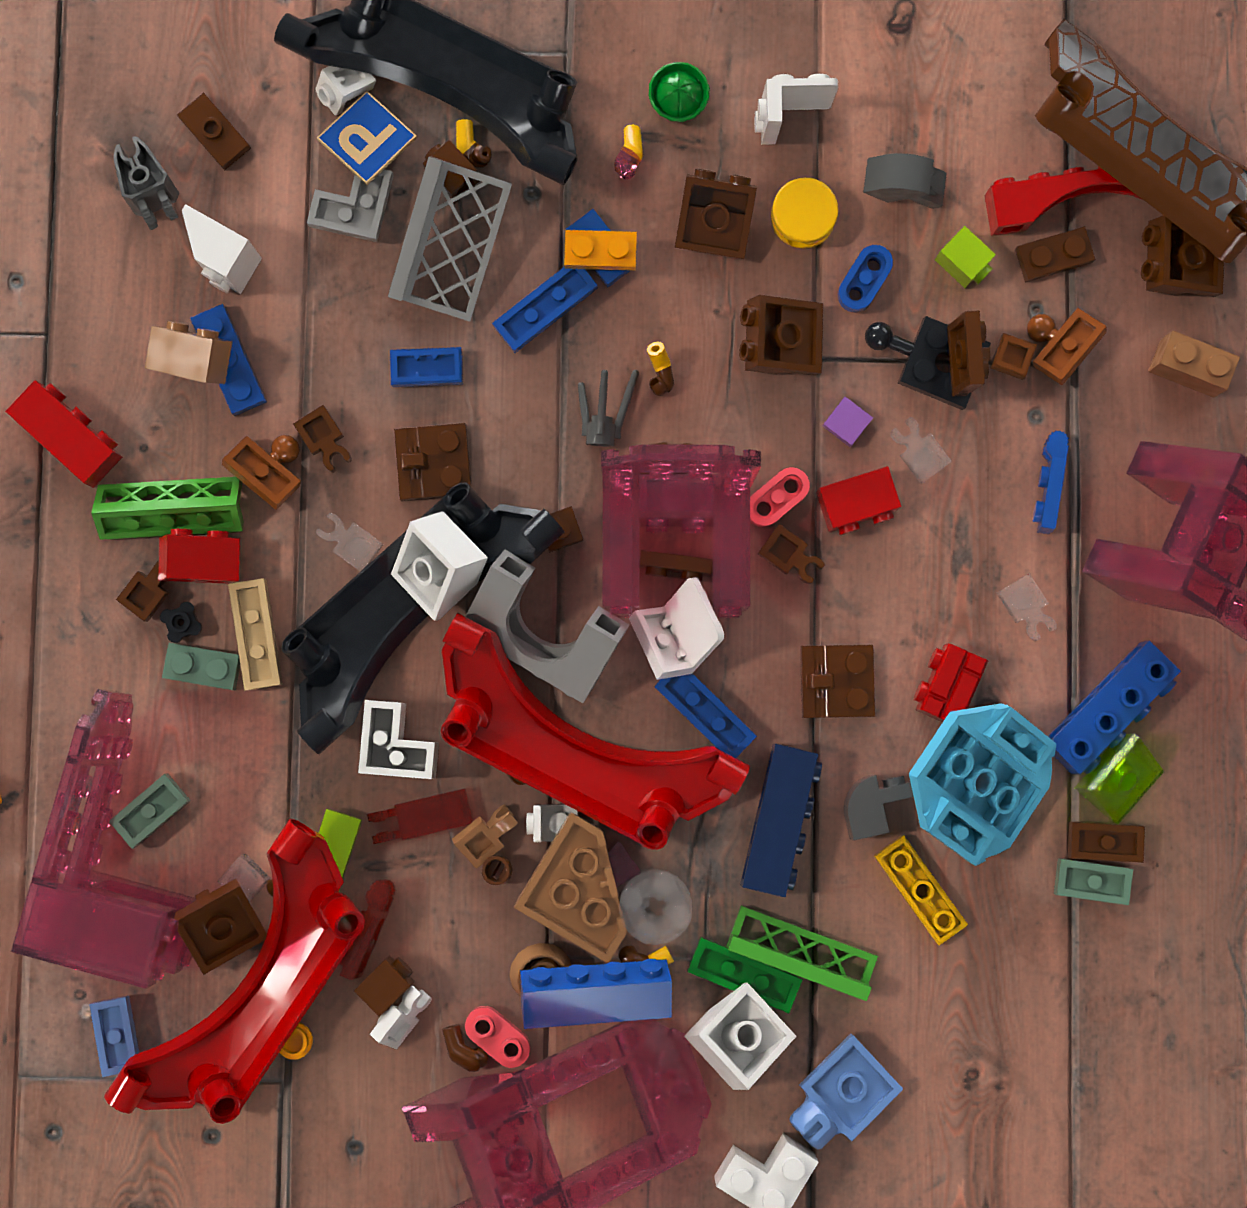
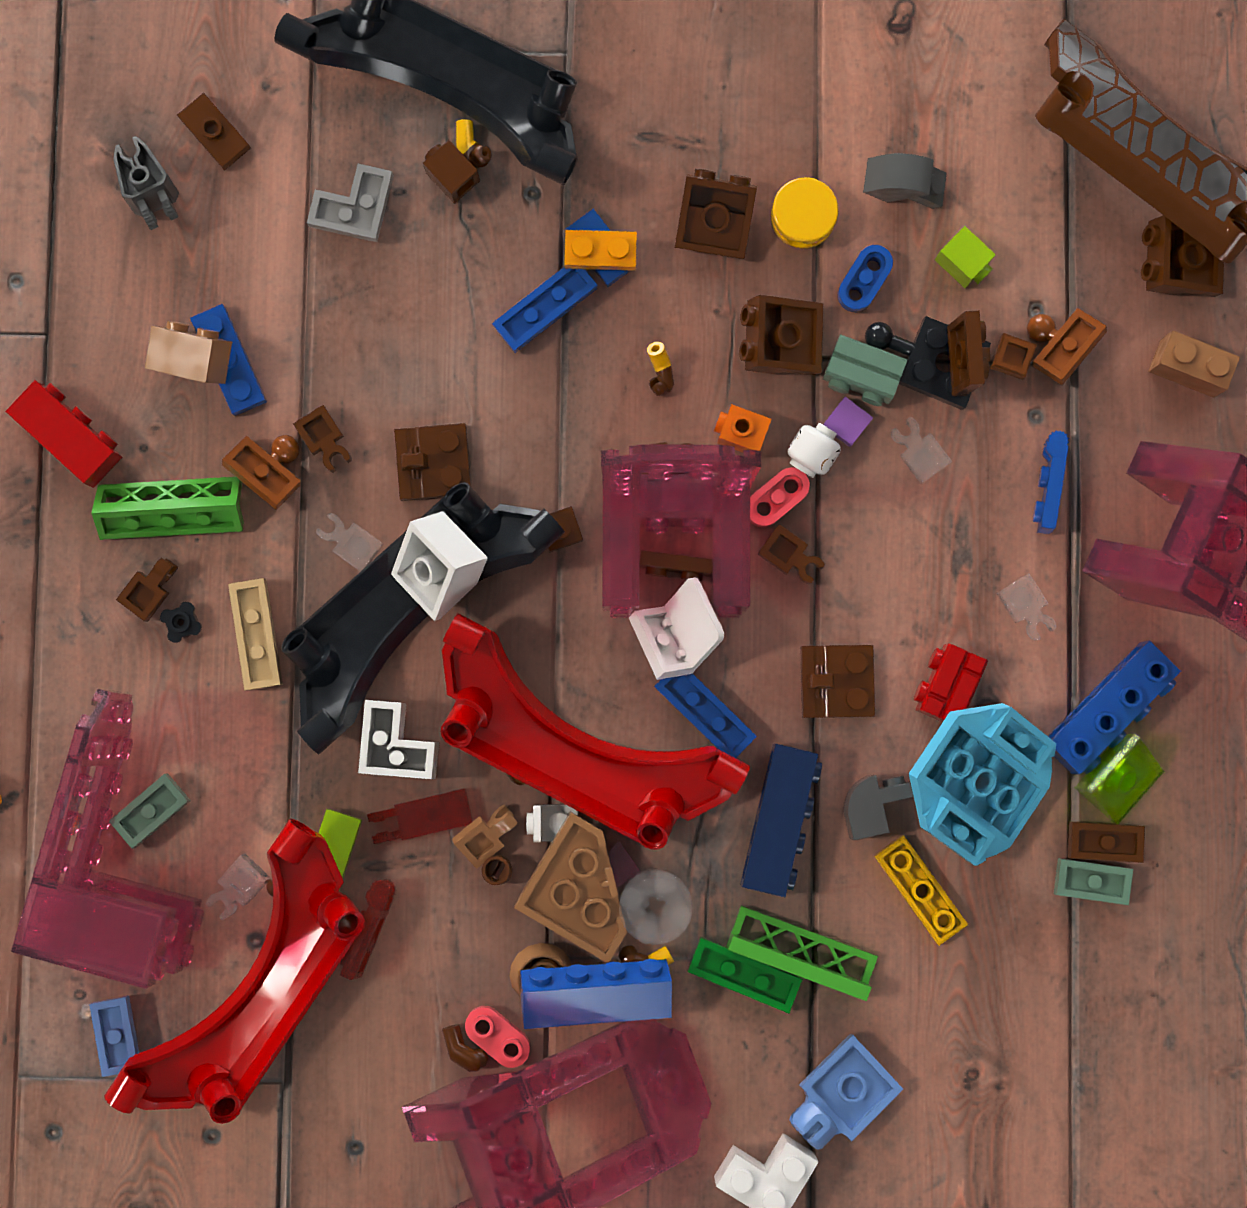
(199, 558): red brick -> none
(201, 666): sand green plate -> none
(219, 926): reddish brown hinge -> none
(222, 253): white slope -> none
(298, 1044): light orange plate -> none
(341, 85): white bracket -> none
(366, 137): blue piece -> none
(385, 984): reddish brown brick -> none
(399, 1020): white plate -> none
(419, 229): light grey fence -> none
(426, 367): blue plate -> none
(567, 666): light grey arch -> none
(600, 429): dark grey plant -> none
(630, 153): arm -> none
(679, 91): green hat -> none
(740, 1037): white slope -> none
(742, 429): none -> orange brick
(788, 93): white bracket -> none
(814, 450): none -> white head
(859, 500): red brick -> none
(864, 371): none -> sand green brick
(1017, 204): red arch -> none
(1055, 254): reddish brown plate -> none

